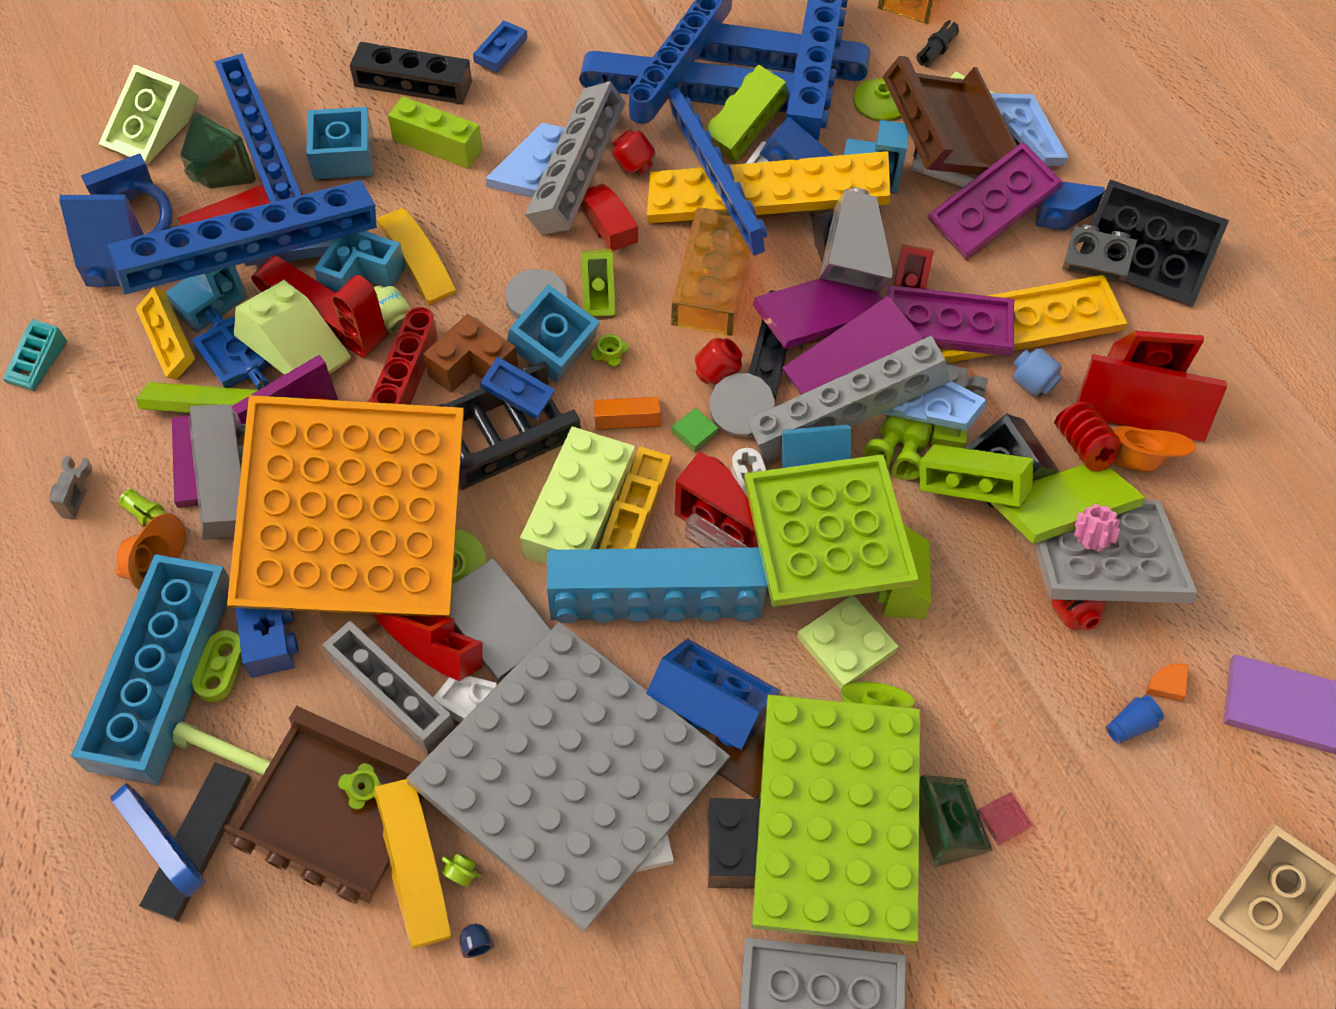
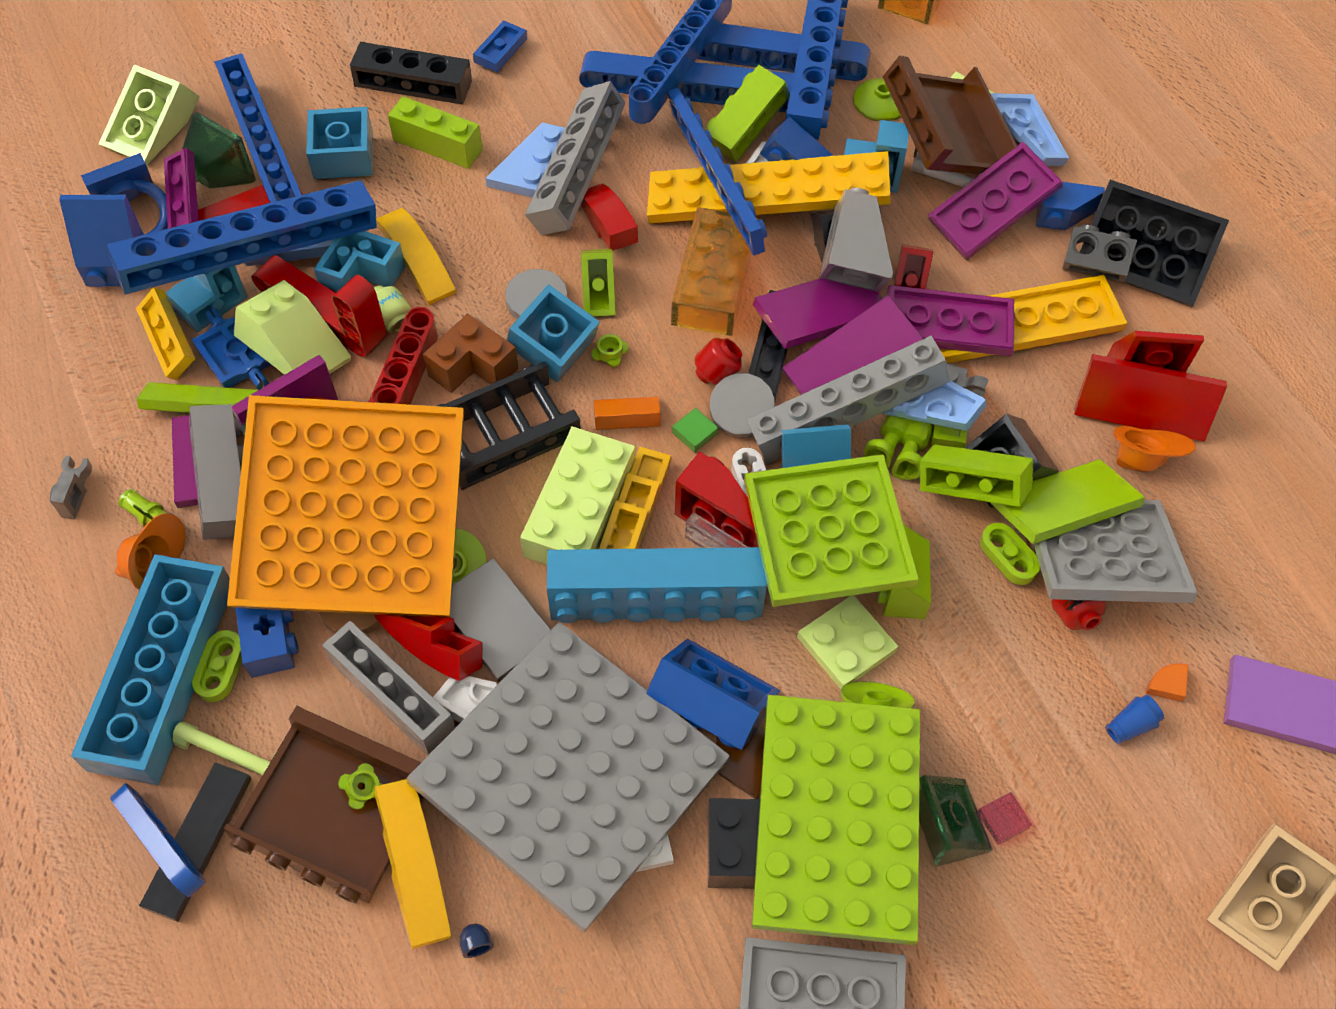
(36, 335): teal slope -> none
(180, 188): none -> magenta tile
(460, 869): lime plate -> none
(517, 388): blue plate -> none
(633, 152): red head -> none
(937, 43): black pin -> none
(1011, 554): none -> lime plate
(1037, 372): medium blue head -> none
(1088, 435): red piece -> none
(1097, 527): bright pink gear -> none

